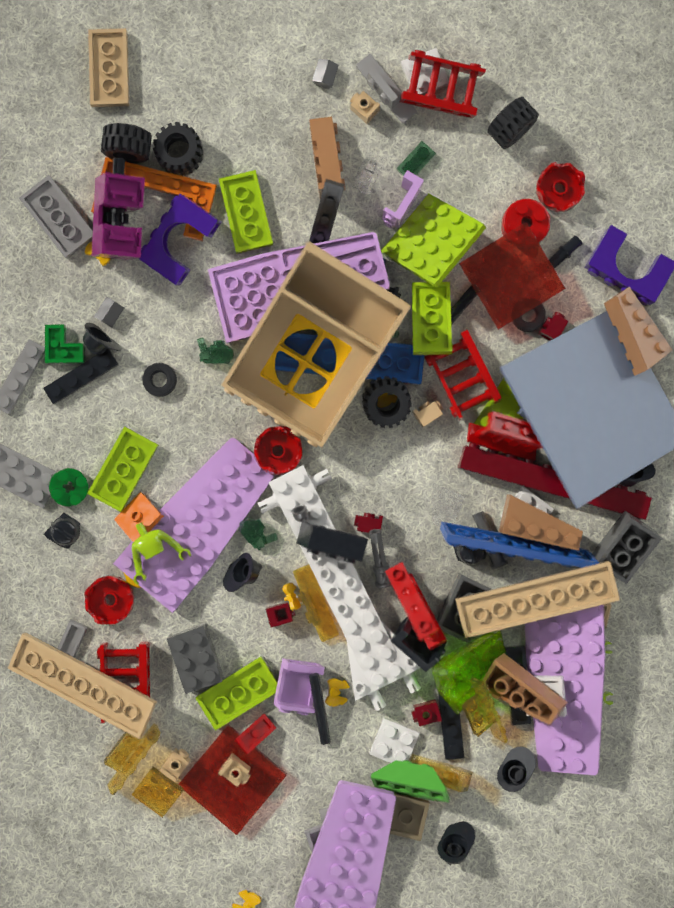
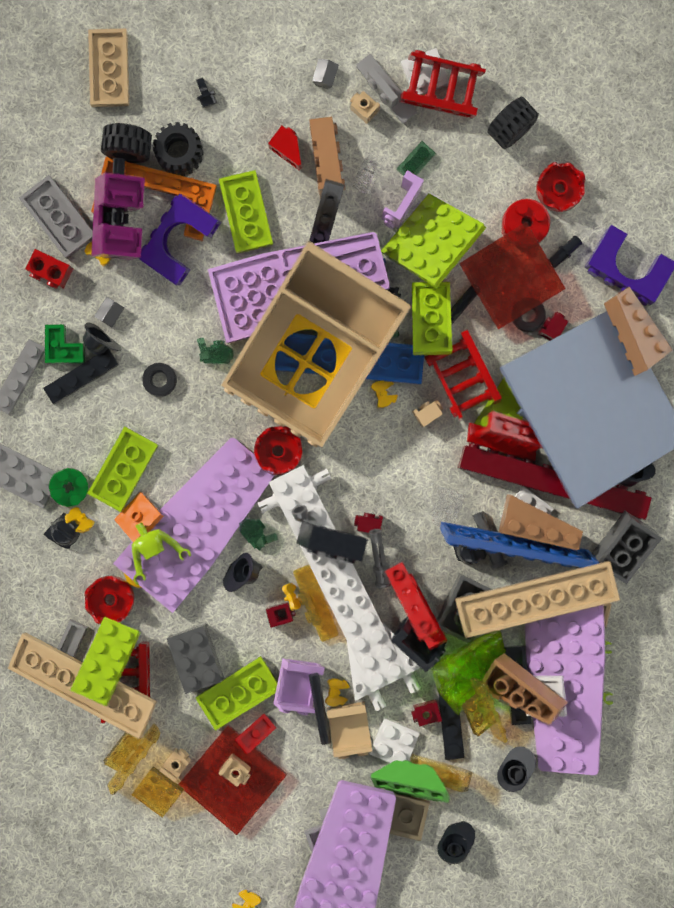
(51, 266): none -> red brick
(80, 518): none -> yellow piece
(105, 661): none -> lime plate
(206, 98): none -> black piece
(286, 146): none -> red slope
(349, 730): none -> tan panel
(391, 416): black tyre -> none

